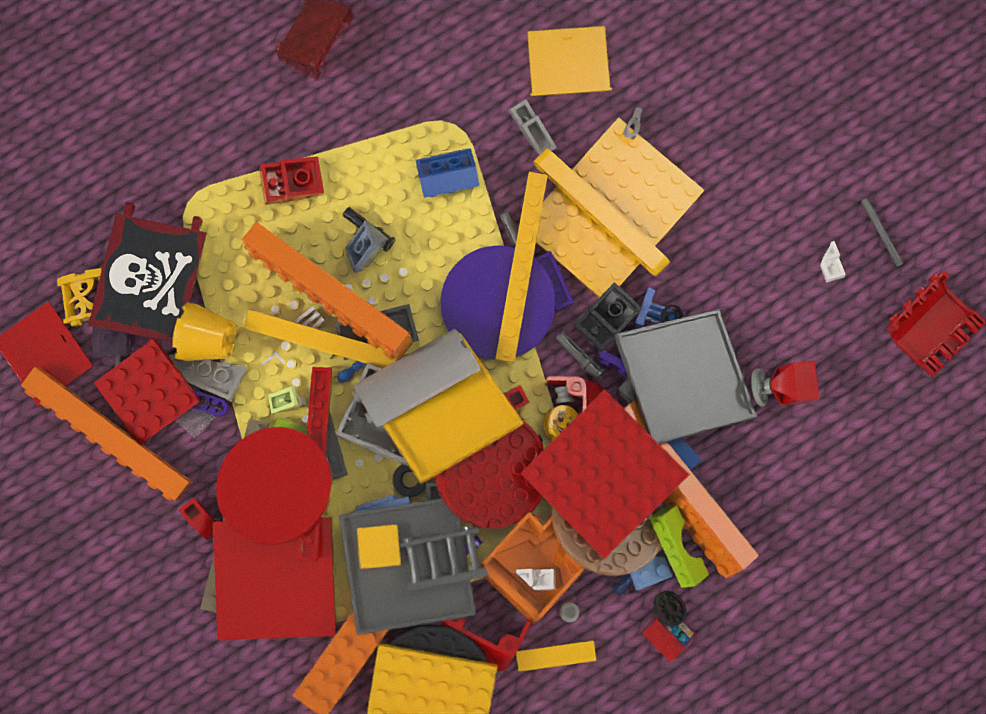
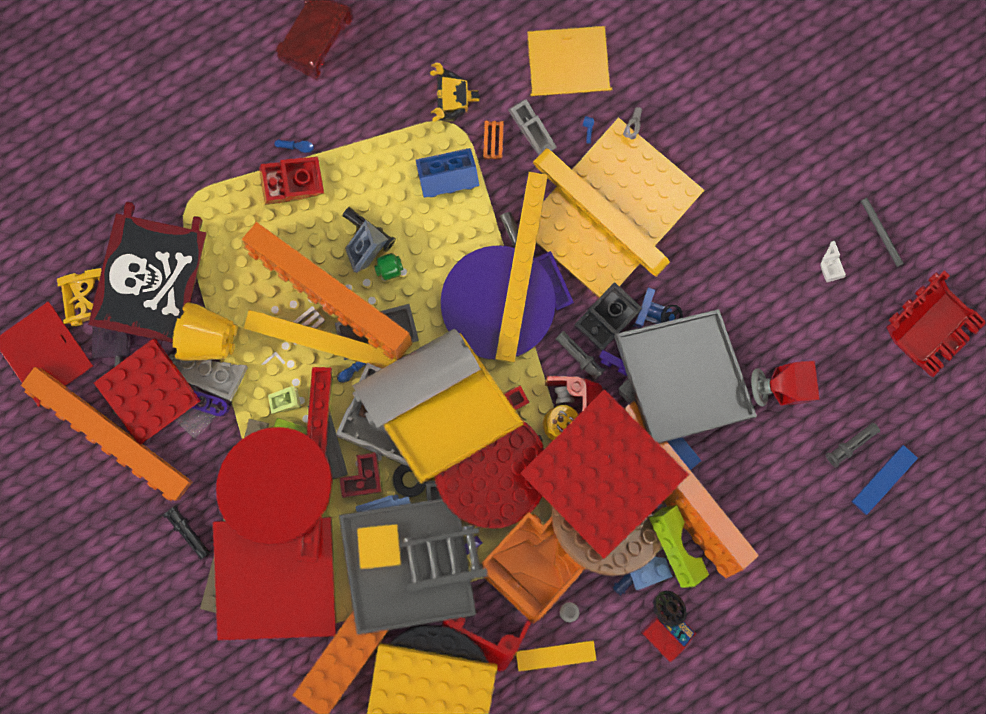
(181, 525): none -> black pin
(198, 517): red slope -> none
(303, 146): none -> blue piece
(367, 481): none -> dark red brick
(388, 266): none -> green head
(451, 95): none -> torso
(493, 124): none -> orange tile
(539, 579): white slope -> none
(588, 122): none -> blue hand
(846, 450): none -> dark grey pin
(884, 479): none -> blue tile

